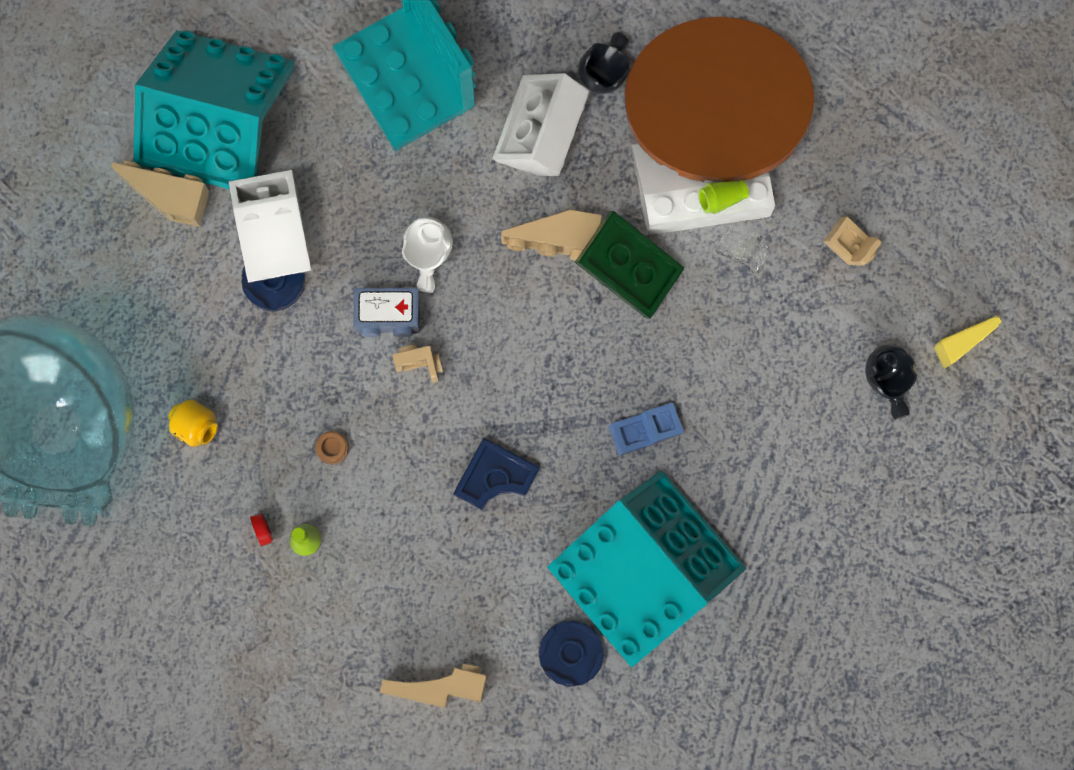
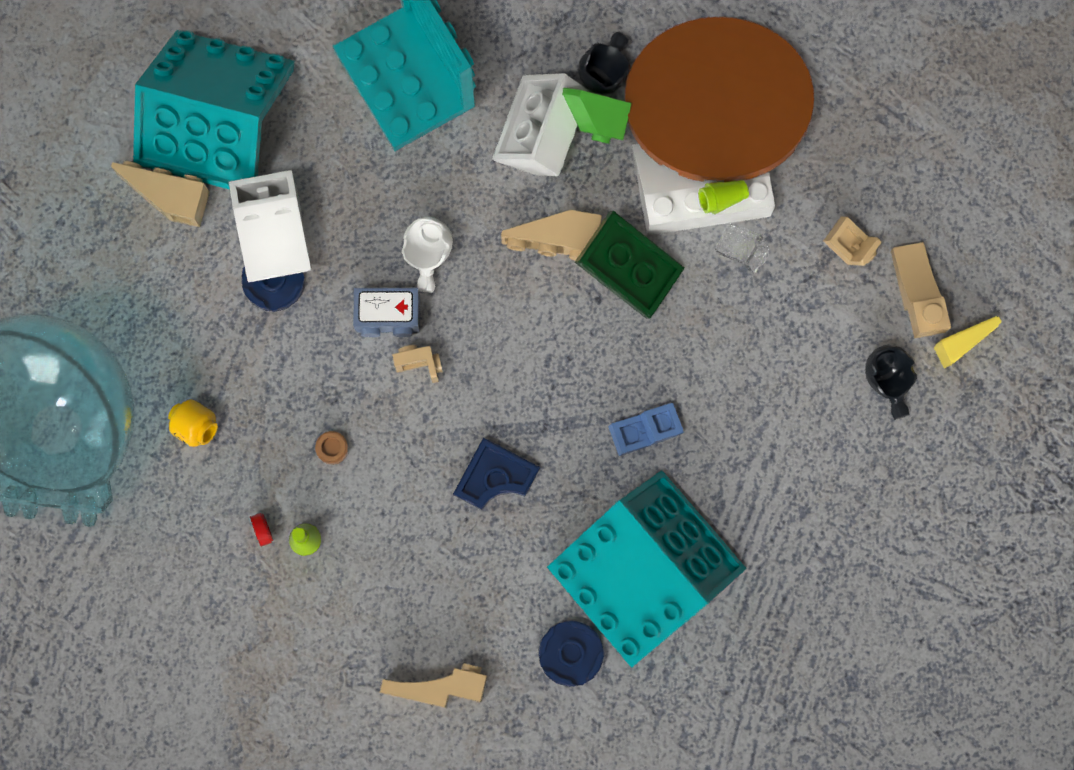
(598, 114): none -> bright green slope
(919, 291): none -> tan slope

